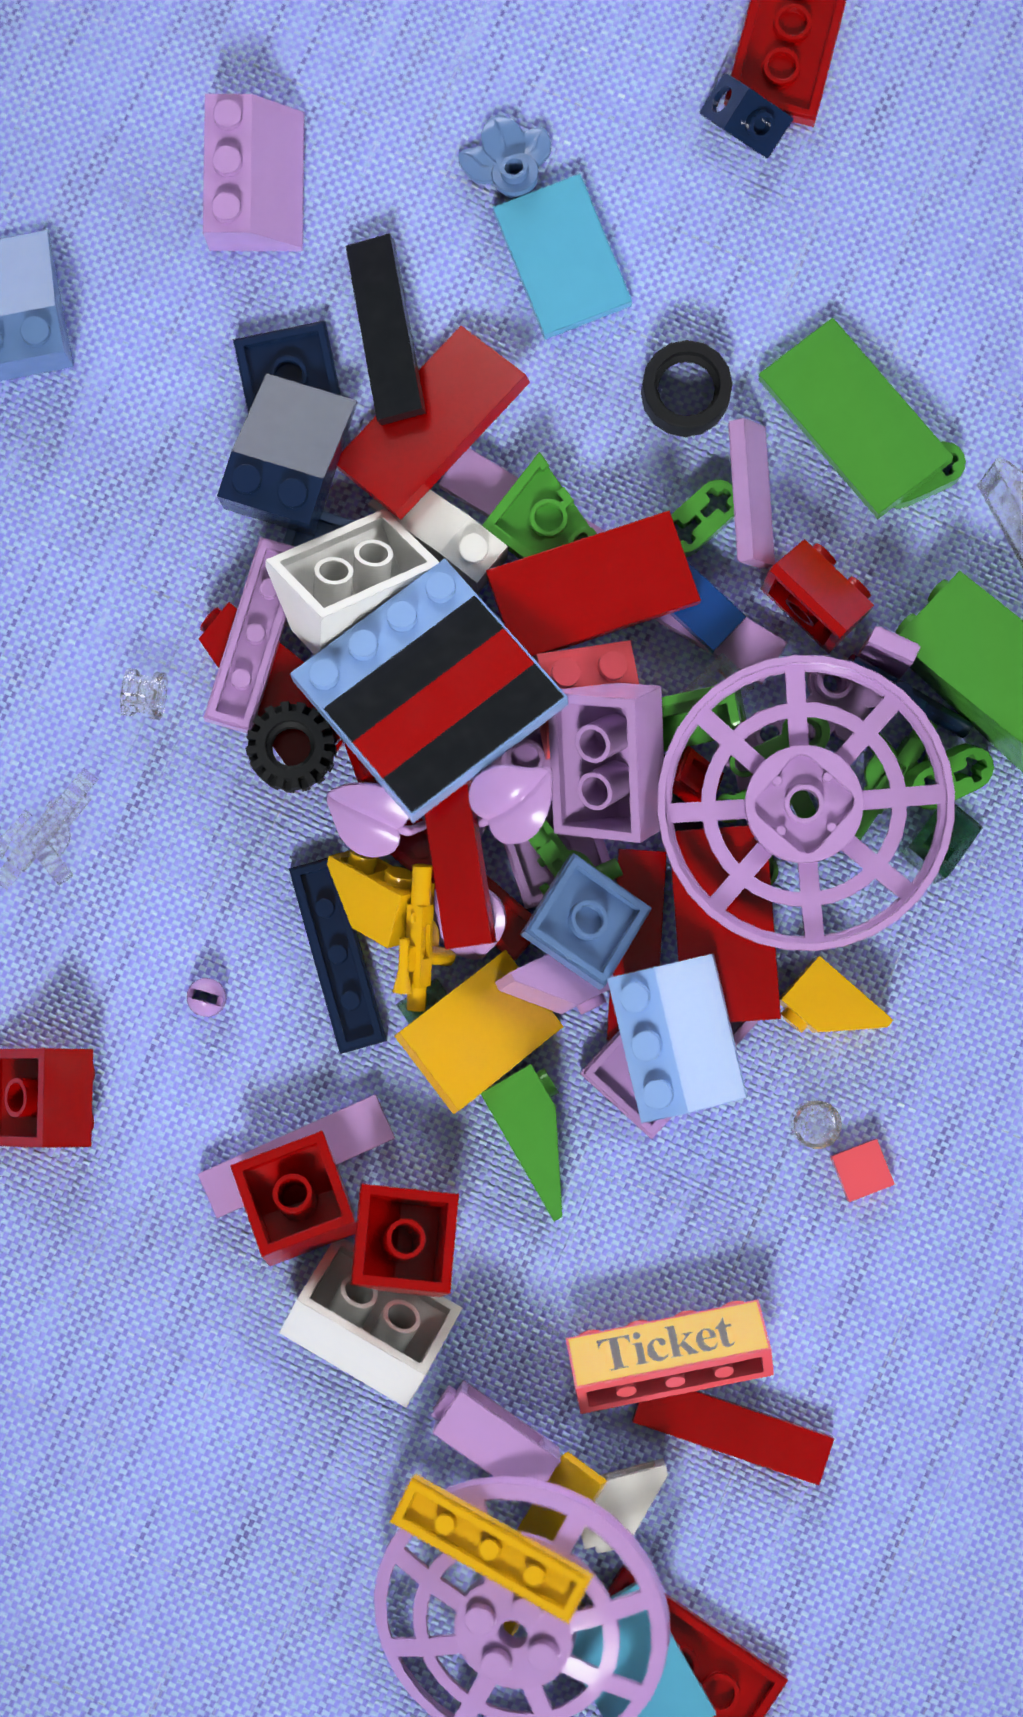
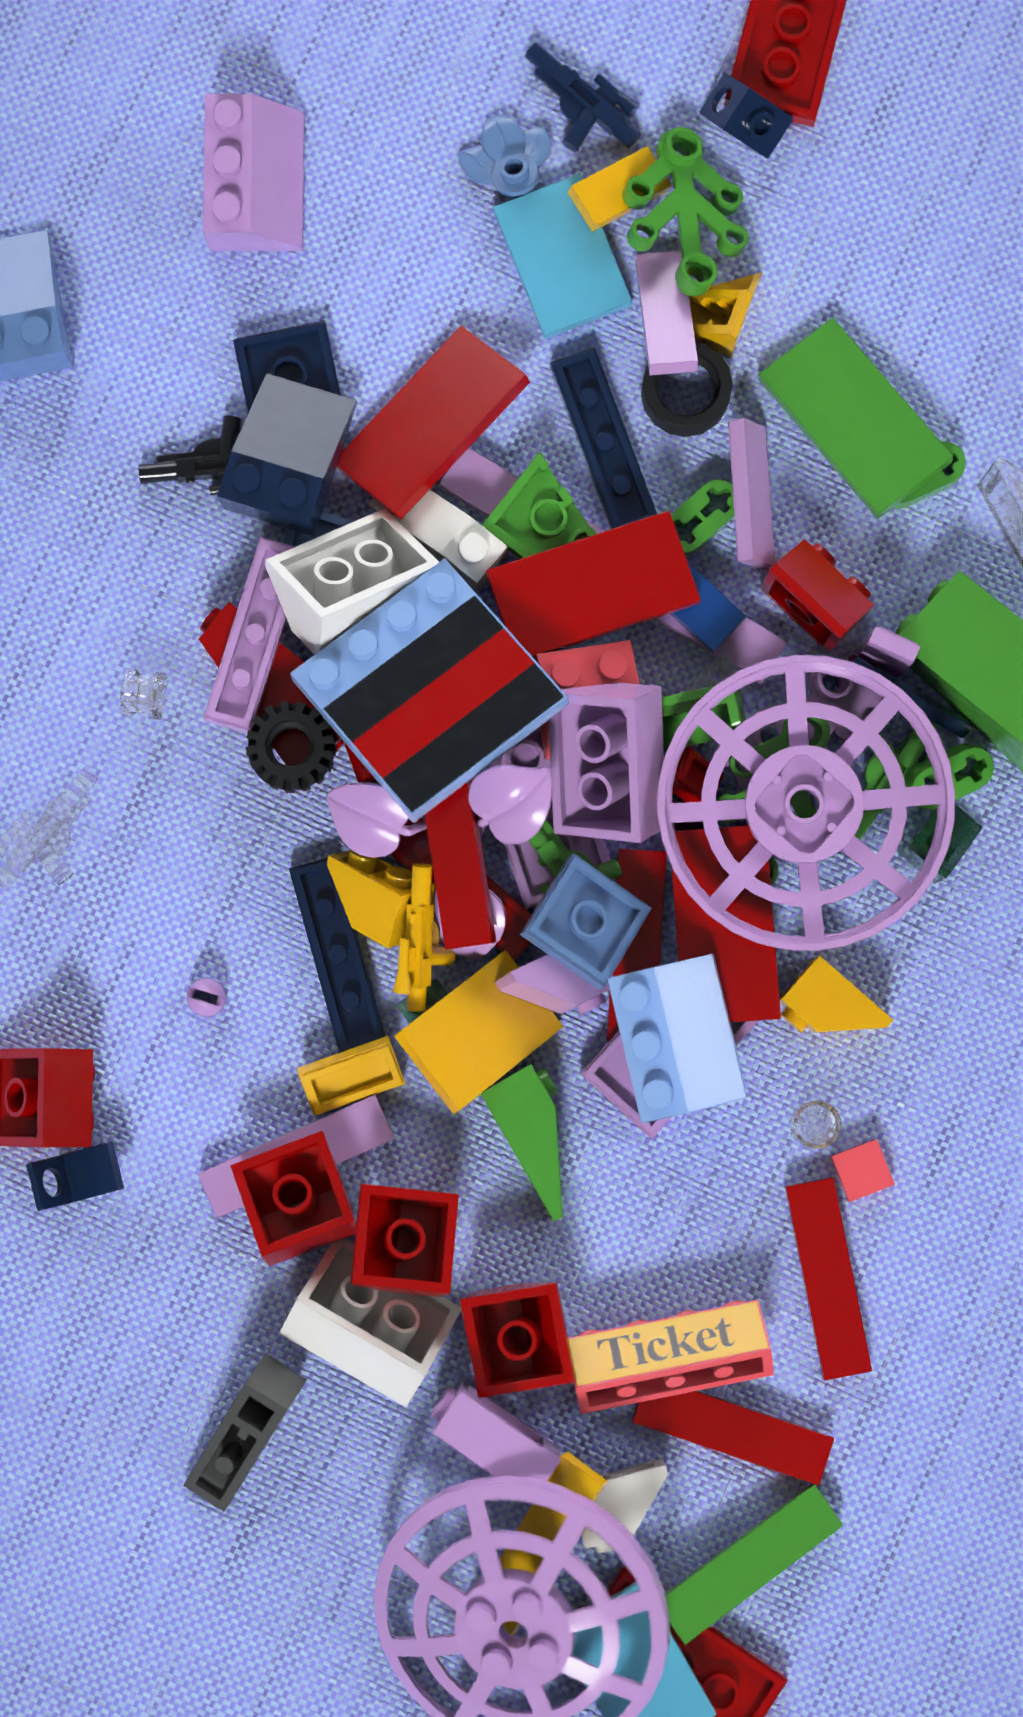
(77, 1174): none -> dark blue bracket
(204, 463): none -> black piece
(244, 1432): none -> dark grey slope
(351, 1075): none -> yellow tile
(385, 329): black tile -> none
(492, 1548): yellow tile -> none
(517, 1338): none -> red slope
(582, 103): none -> dark blue piece
(600, 194): none -> yellow tile
(602, 438): none -> dark blue tile
(665, 315): none -> lavender tile
(688, 207): none -> bright green plant
(722, 312): none -> yellow slope
(750, 1562): none -> bright green tile
(828, 1278): none -> red tile

